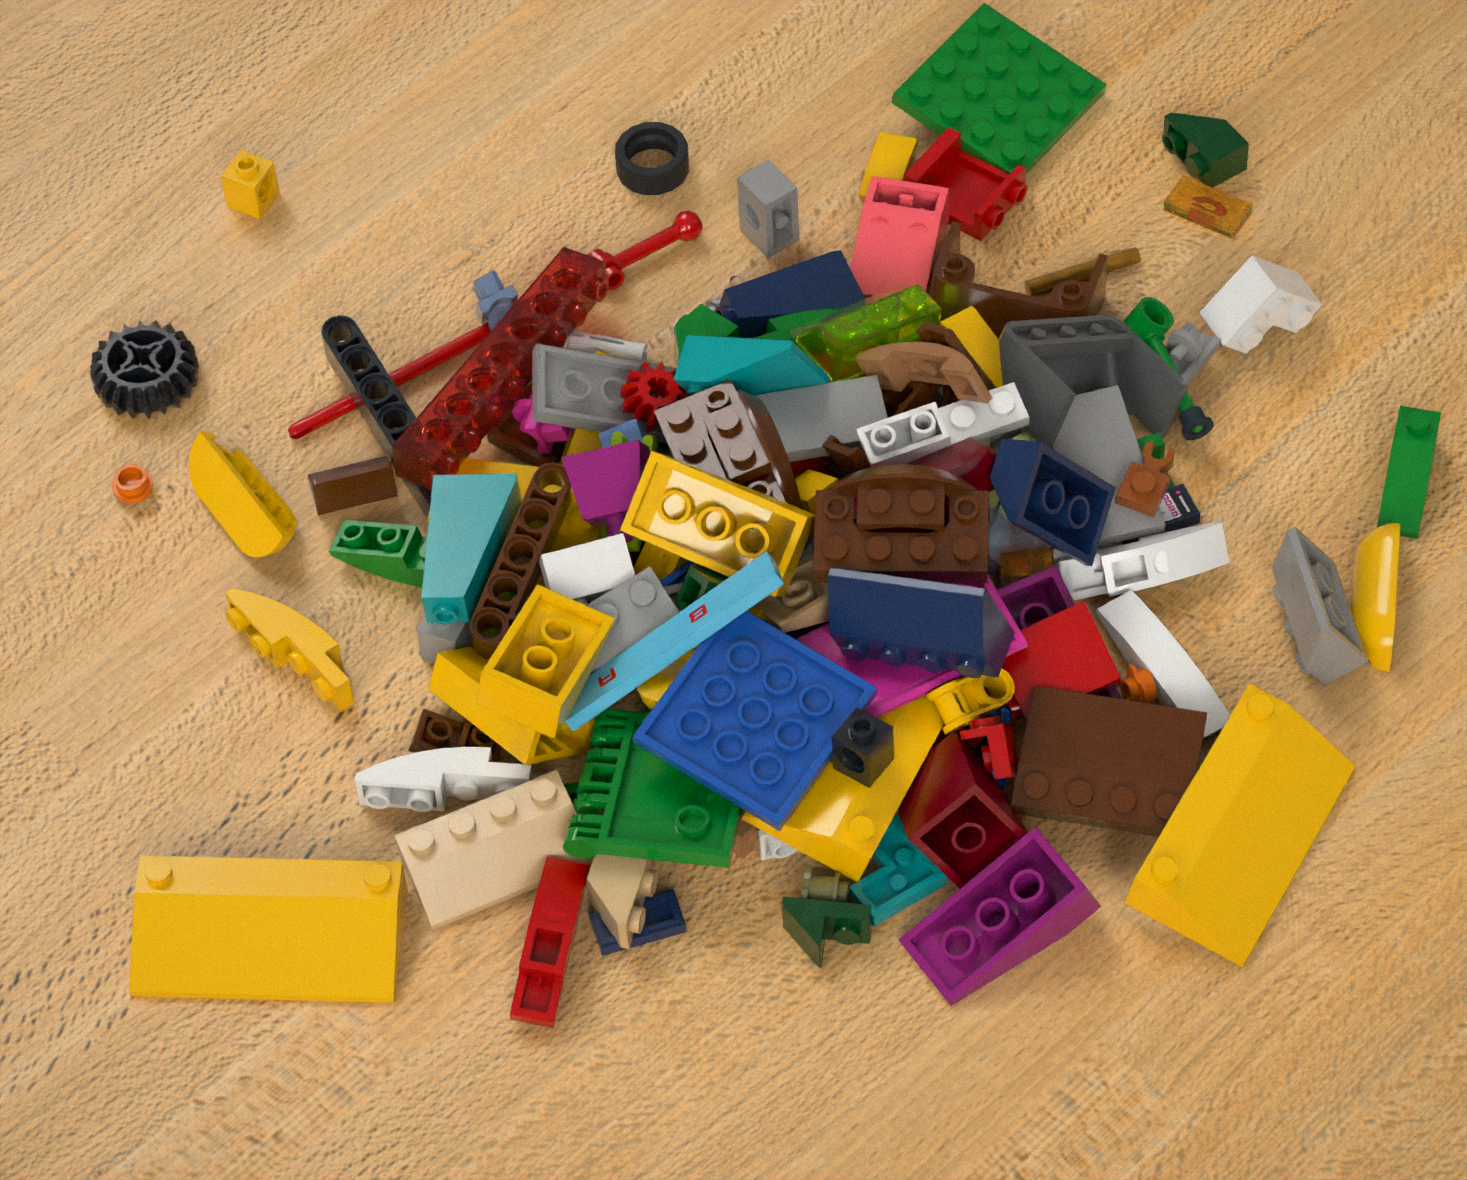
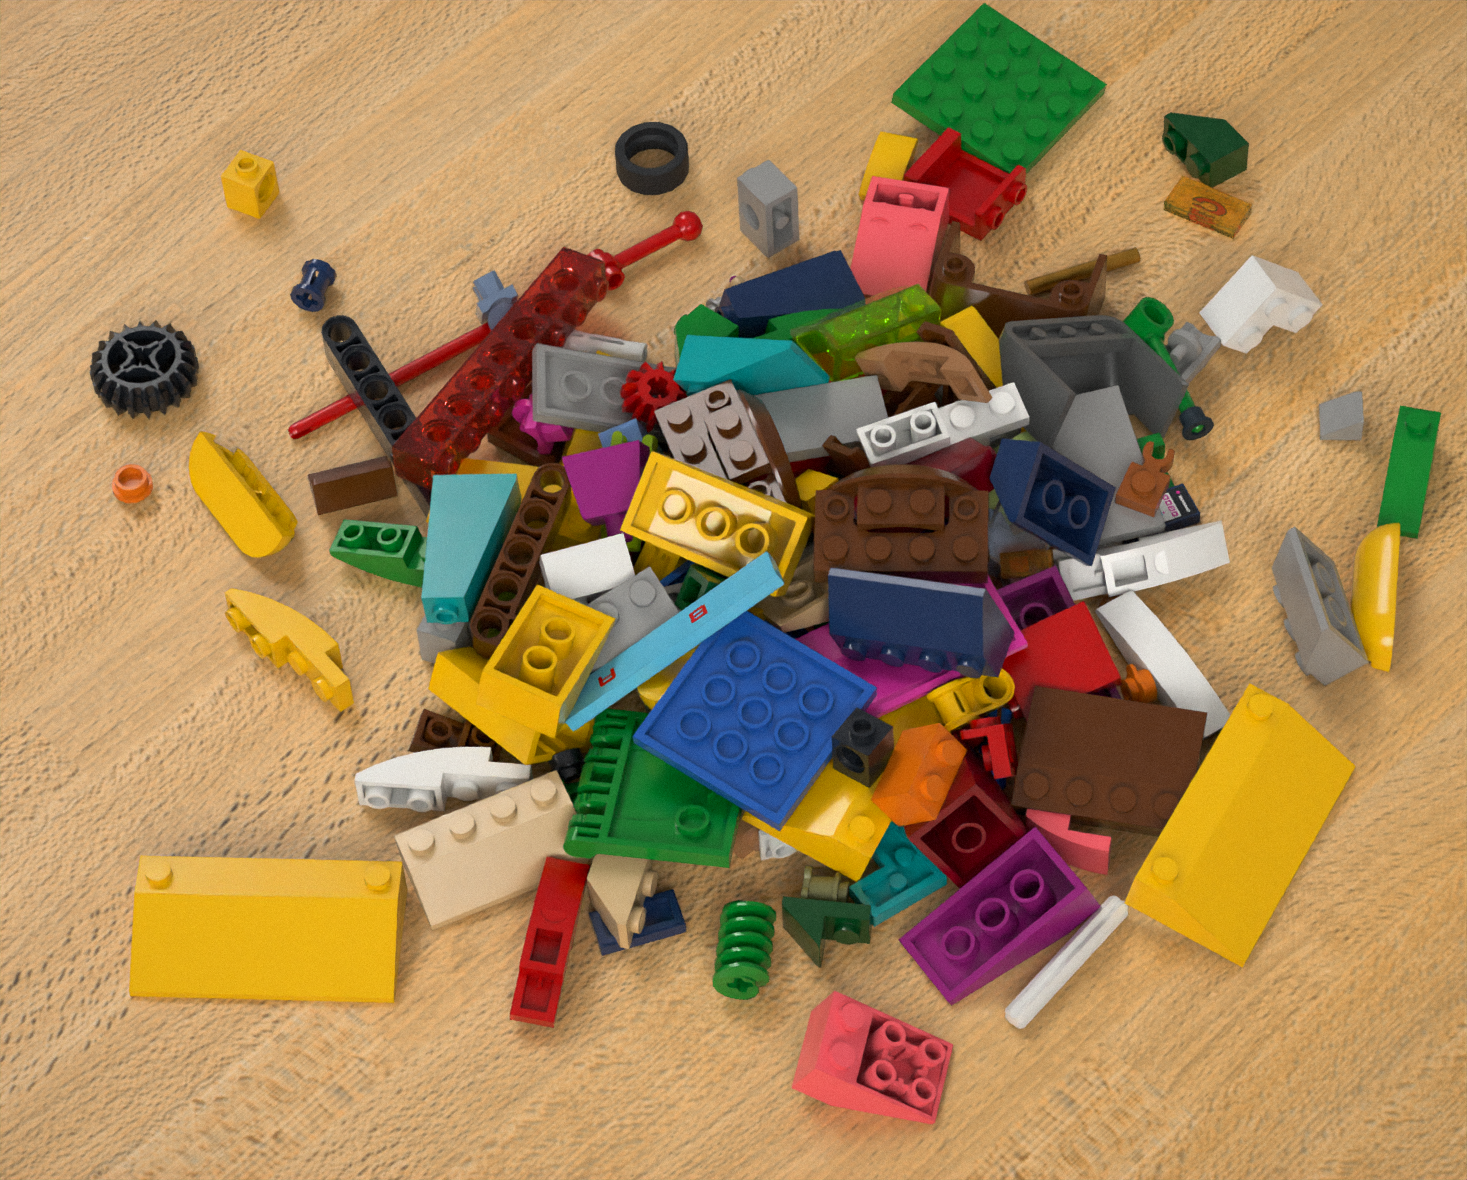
(313, 285): none -> dark blue bush
(568, 764): none -> black plate
(743, 949): none -> green piece
(871, 1062): none -> coral slope
(919, 774): none -> orange brick
(1066, 962): none -> white axle
(1076, 848): none -> coral slope
(1342, 418): none -> light grey slope

